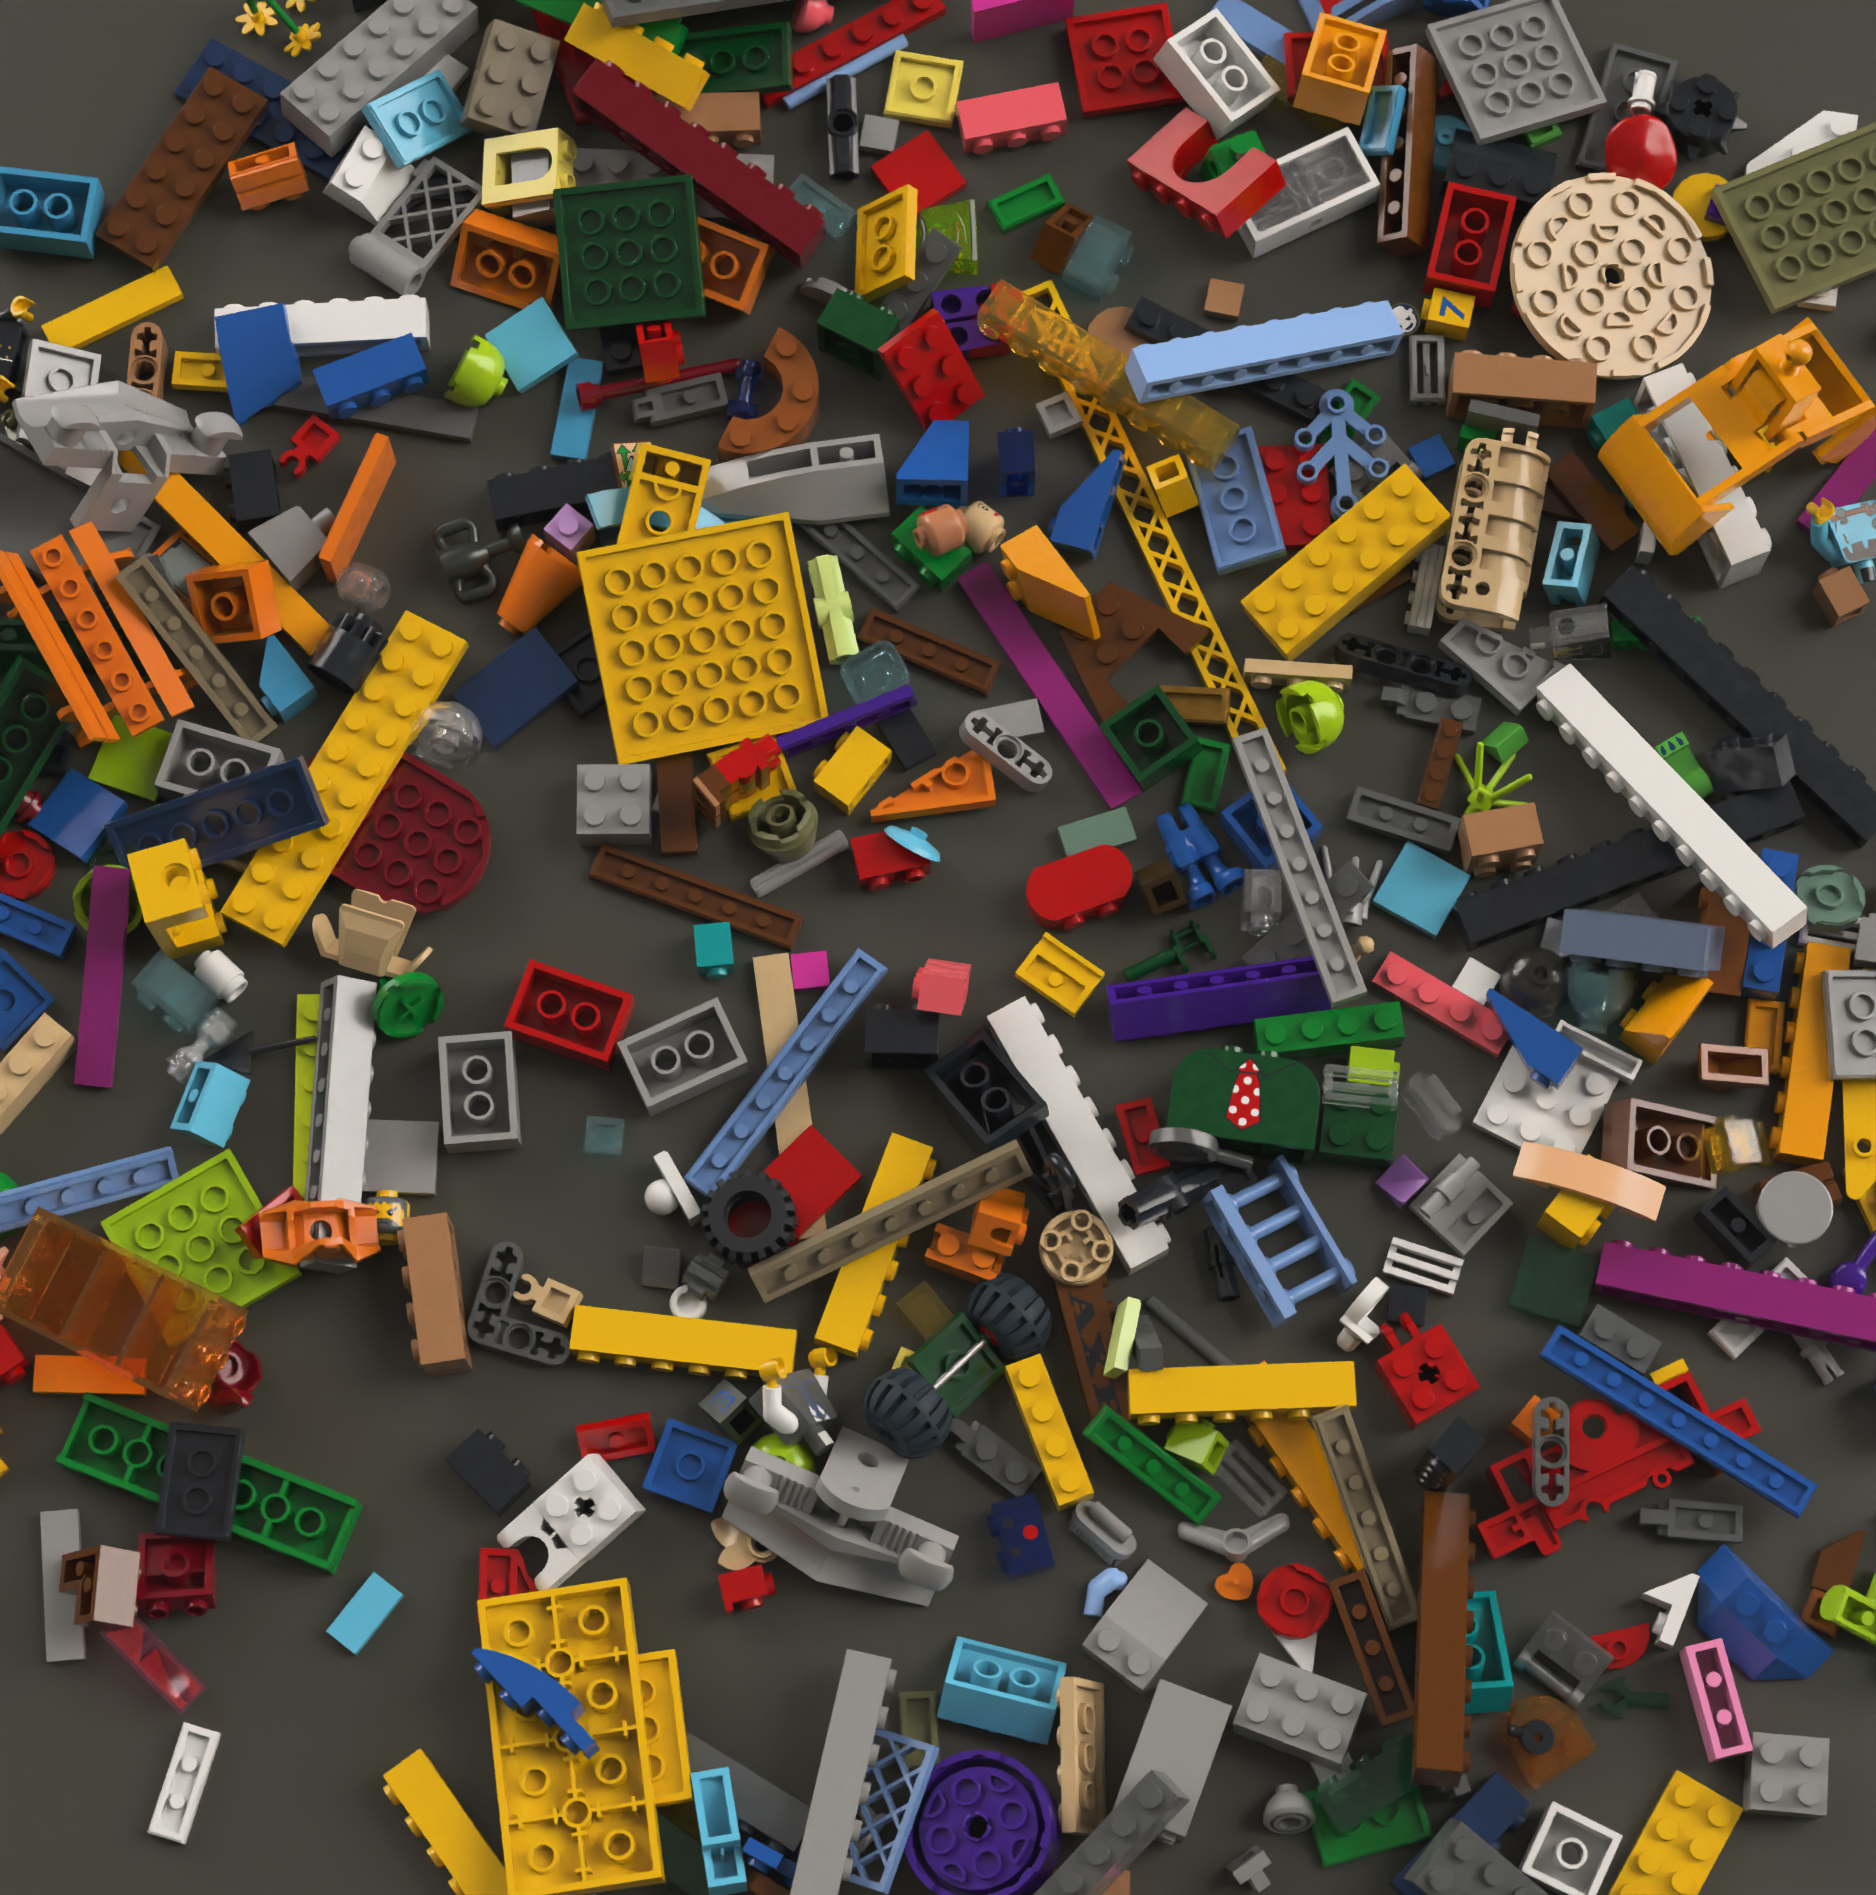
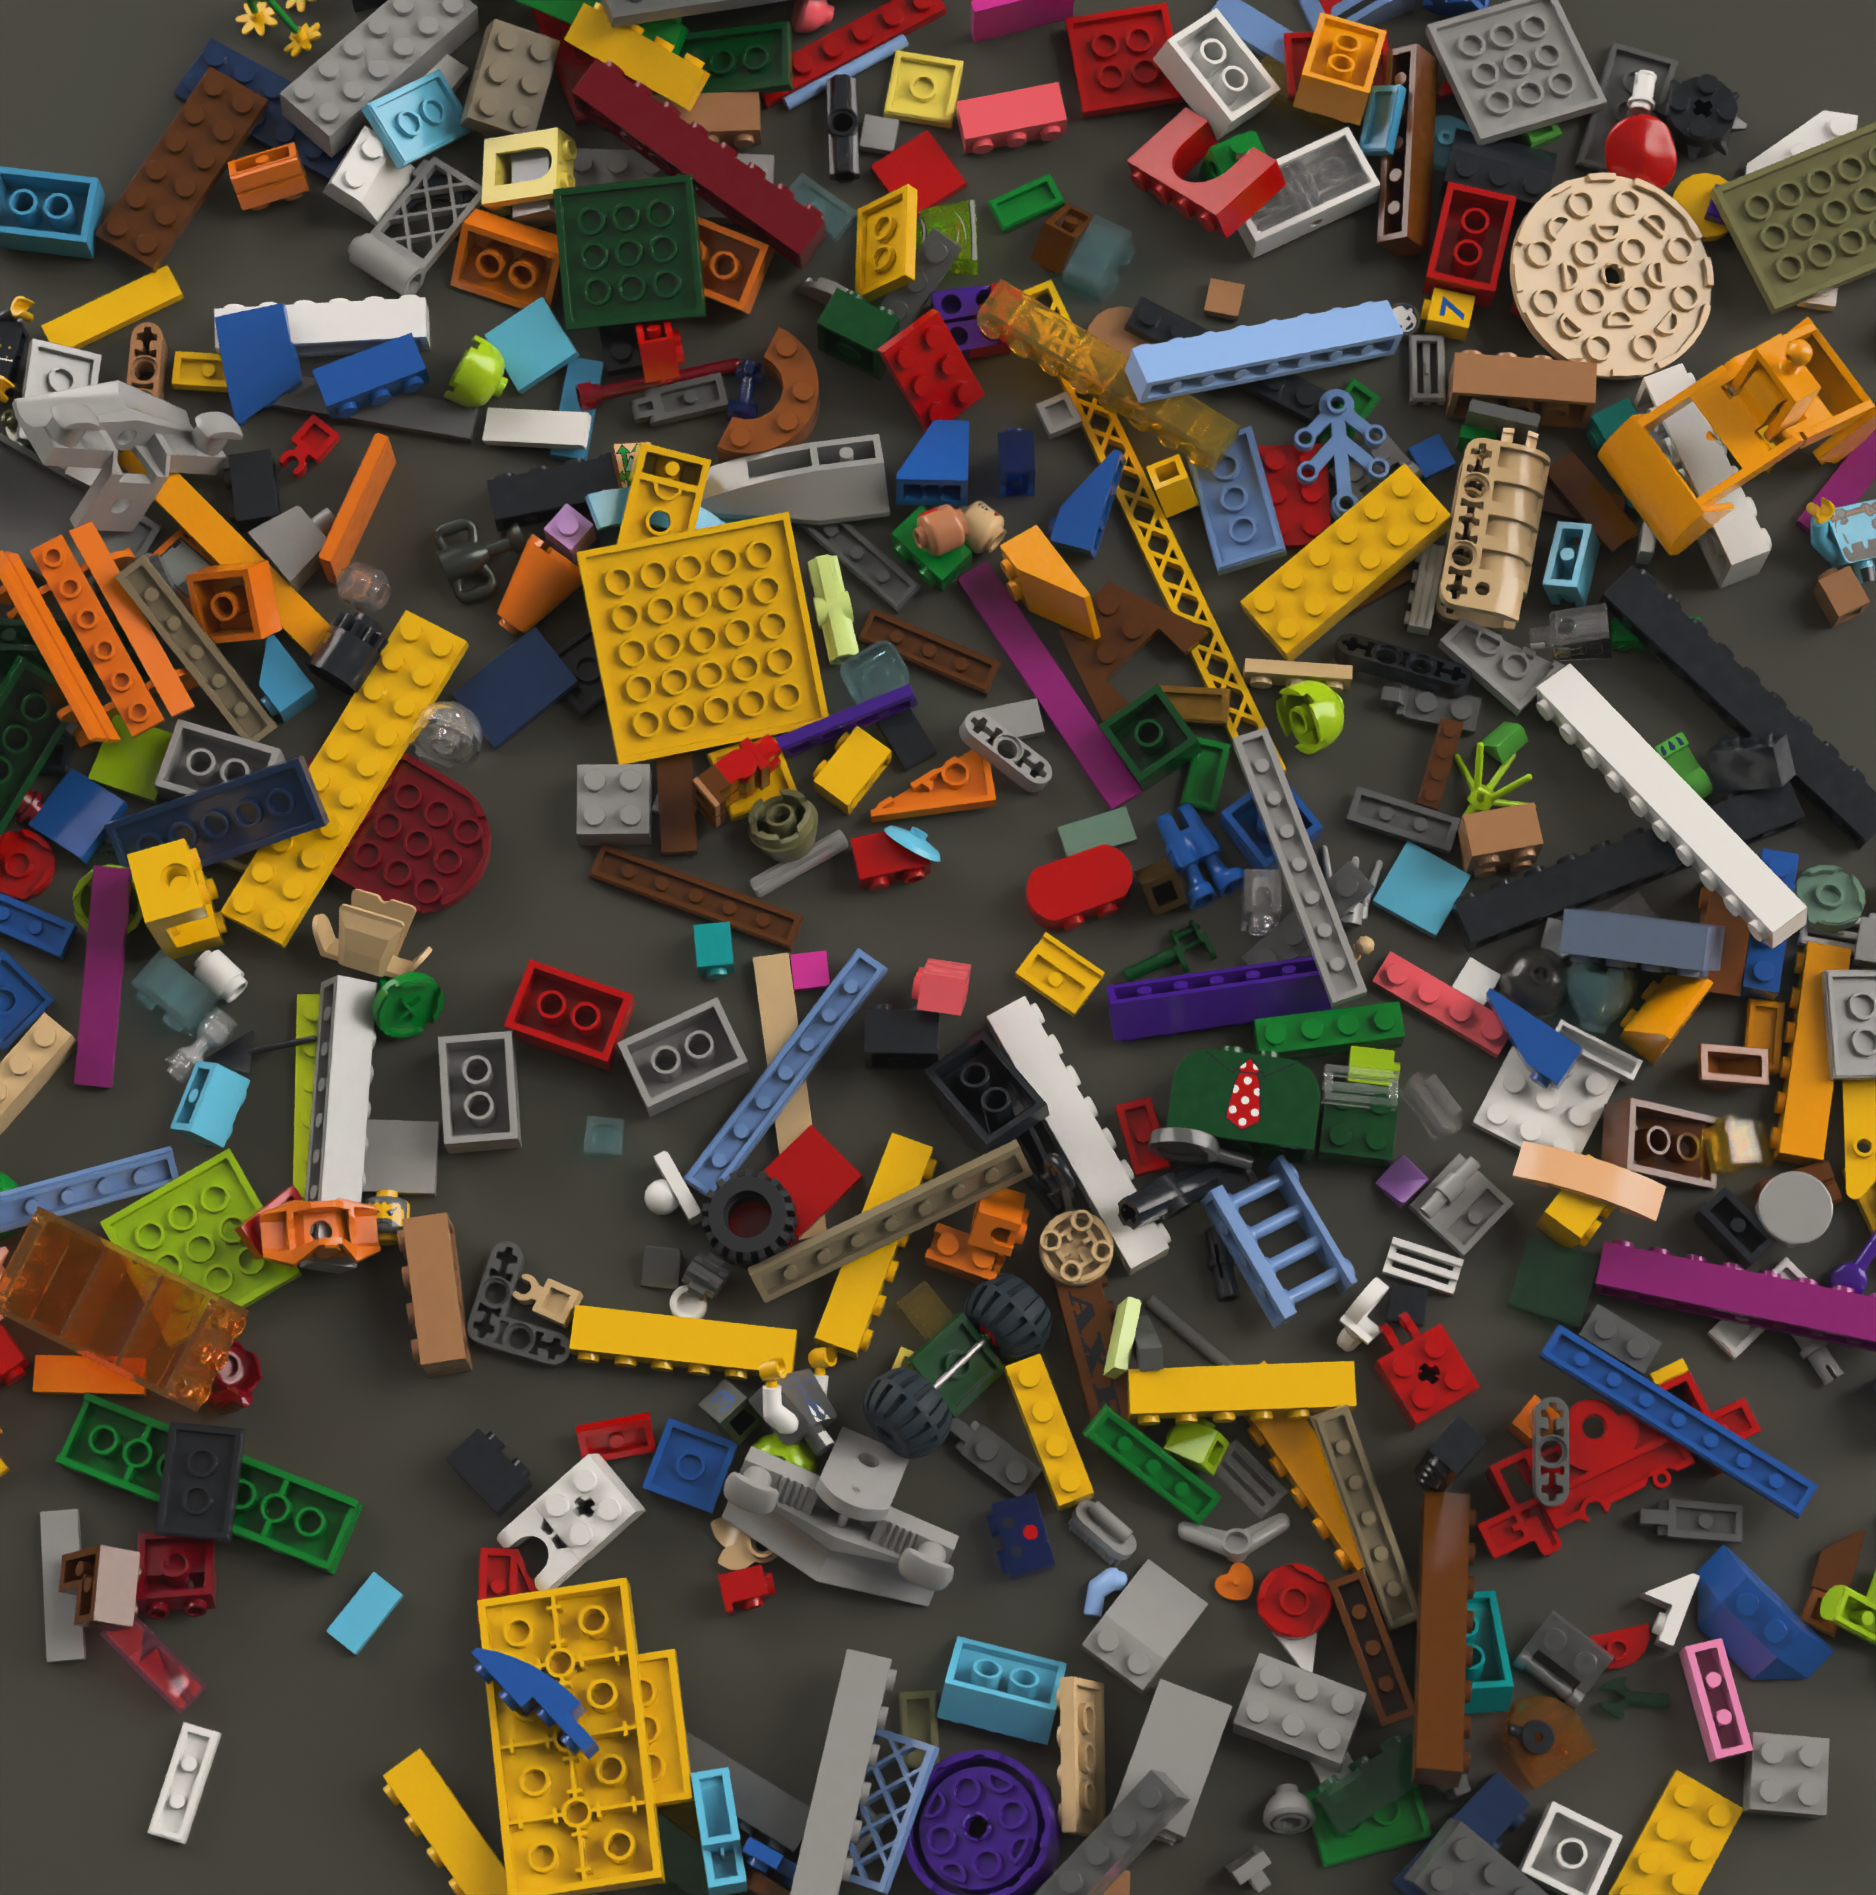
(537, 428): none -> white tile

